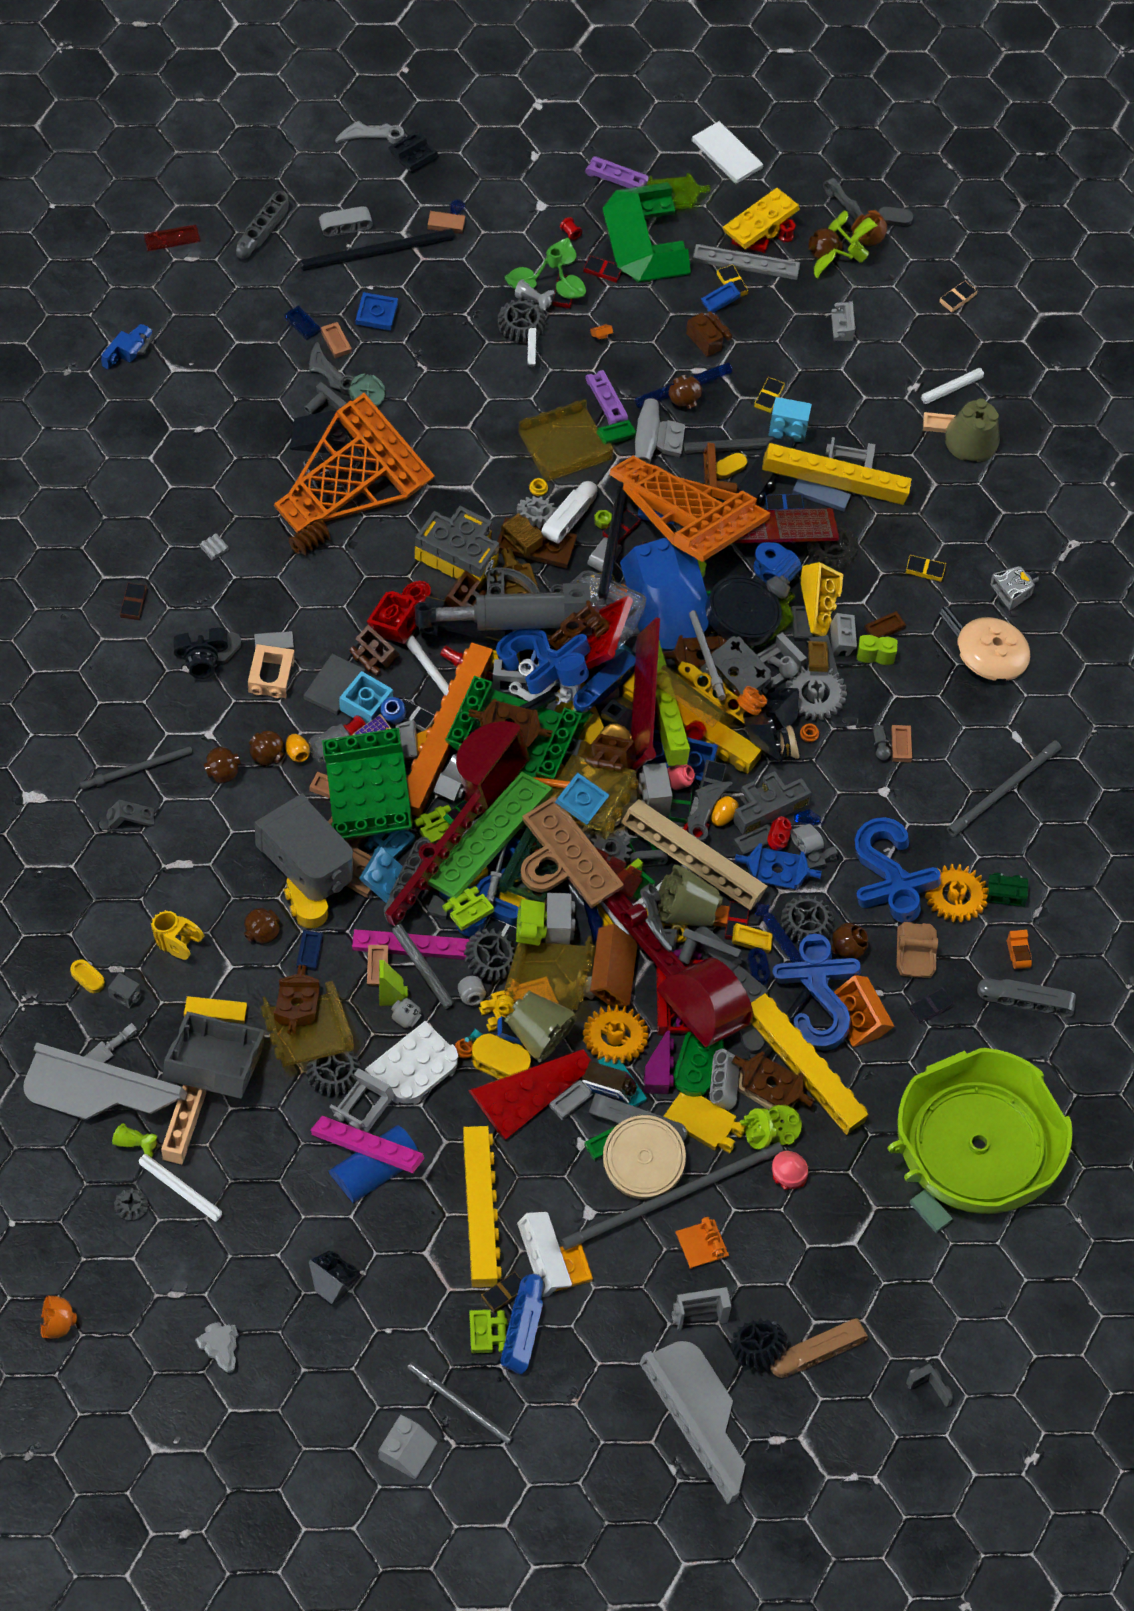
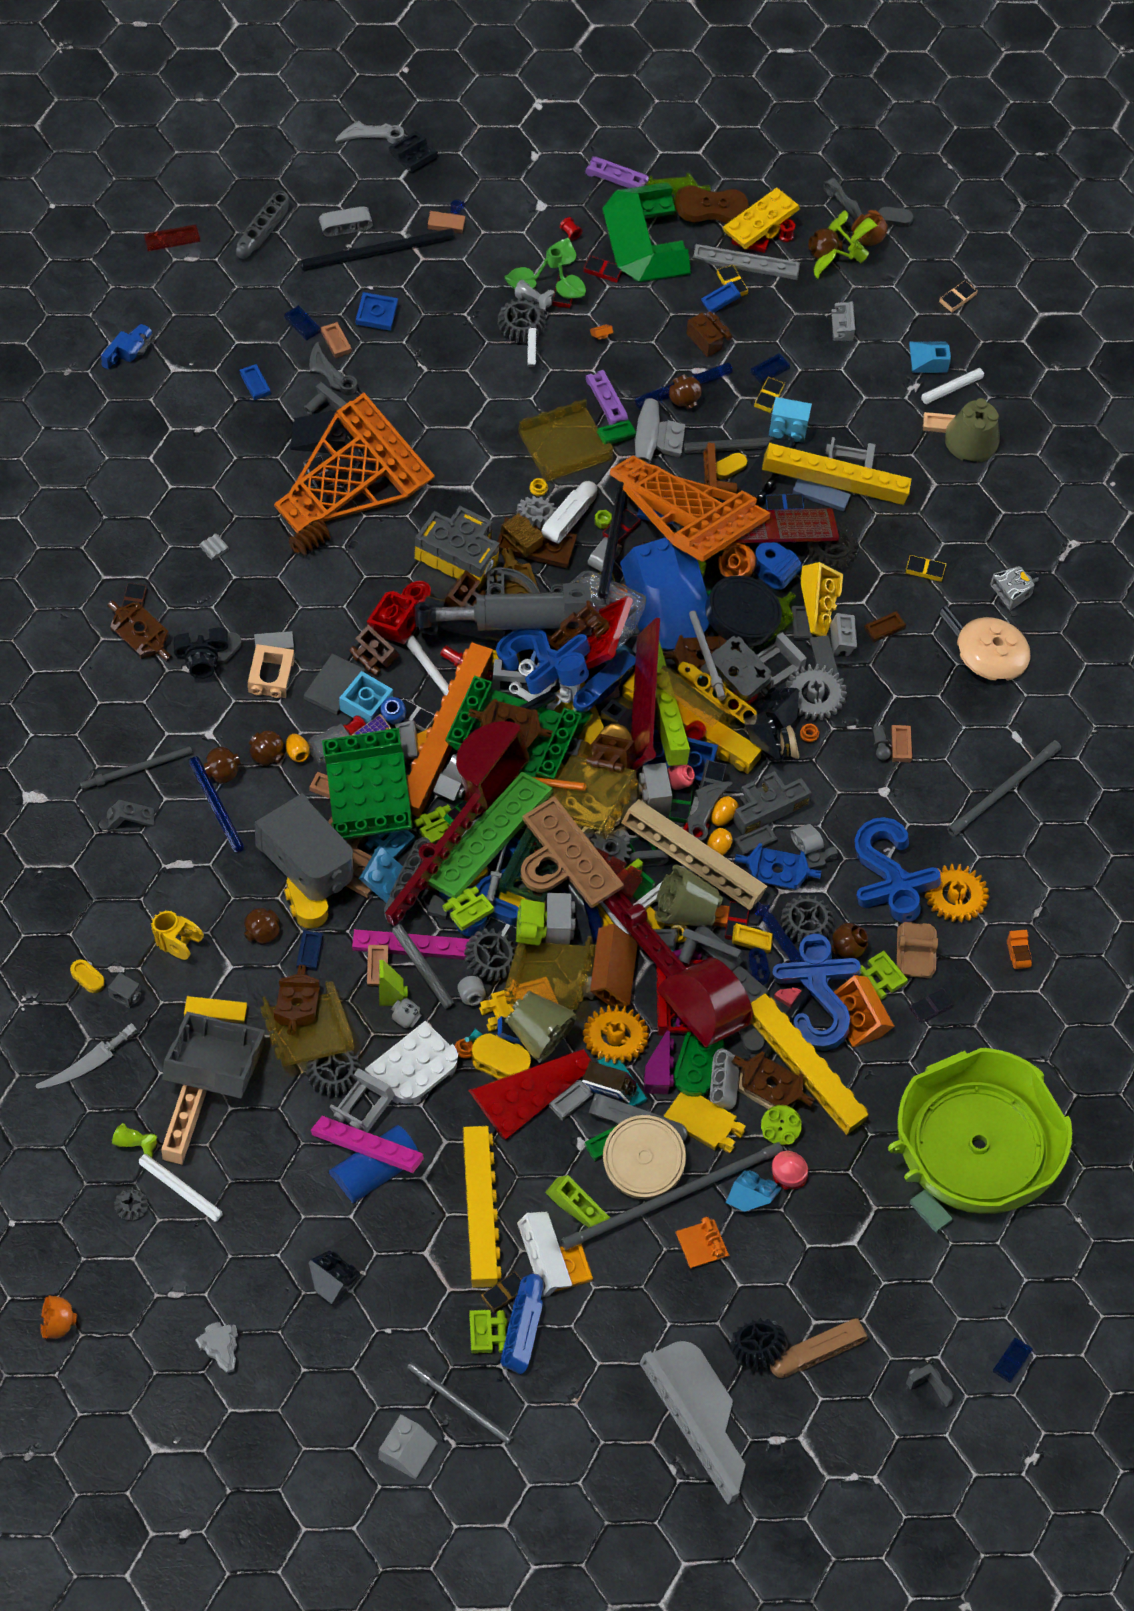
(90, 1087): light grey piece -> none
(146, 642): none -> reddish brown plate
(216, 804): none -> clear blue axle
(255, 382): none -> blue tile
(370, 386): sand green tile -> none
(504, 1004): yellow plate -> none
(575, 1201): none -> lime slope
(582, 798): dark azure plate -> none
(650, 896): dark grey piece -> none
(699, 204): none -> reddish brown plate
(720, 840): none -> light orange animal
(721, 1305): light grey panel -> none
(727, 152): white tile -> none
(737, 560): none -> orange cylinder
(751, 700): orange wheel -> none
(752, 1191): none -> dark azure slope
(759, 1128): lime plate -> none
(770, 368): none -> clear blue tile
(779, 586): dark grey cone -> none
(779, 833): red plate -> none
(787, 666): light grey bar -> none
(787, 996): none -> coral tile
(807, 817): clear blue tile -> none
(818, 656): pearl gold tile -> none
(876, 649): lime brick -> none
(886, 971): none -> lime plate
(929, 357): none -> dark azure slope
(1007, 889): dark green brick -> none
(1012, 1360): none -> clear blue tile
(1028, 996): dark grey piece -> none

